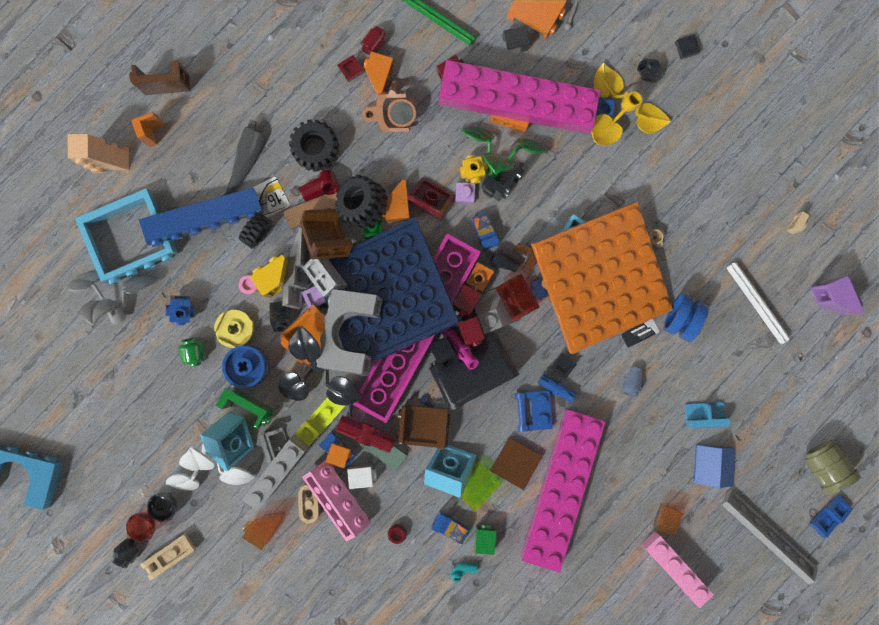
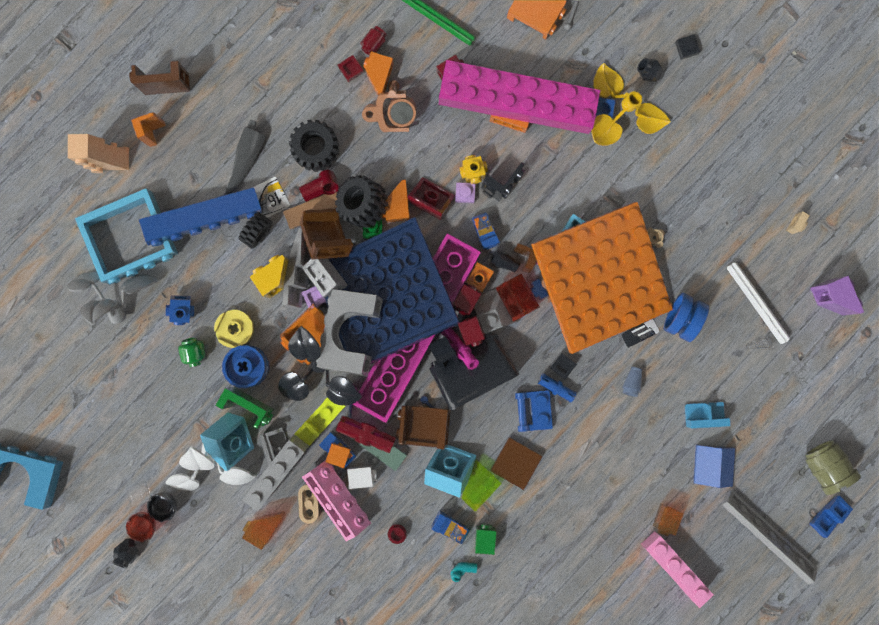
(168, 556): tan plate -> none
(247, 286): bright pink tile -> none
(279, 316): black bracket -> none
(496, 163): green plant -> none
(516, 38): black panel -> none
(562, 490): dark pink brick -> none

